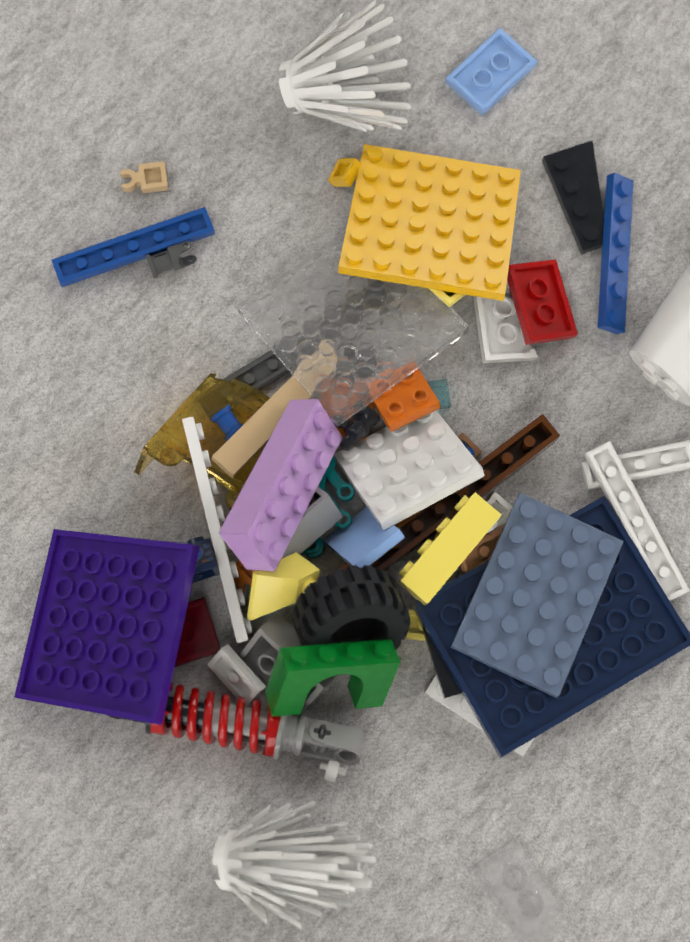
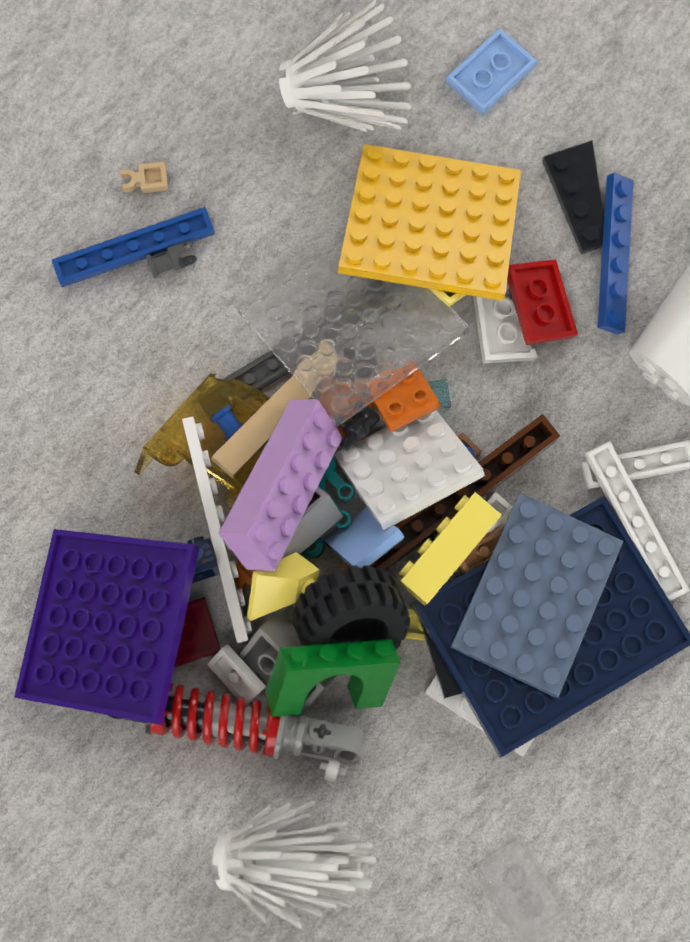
(344, 172): yellow plate -> none

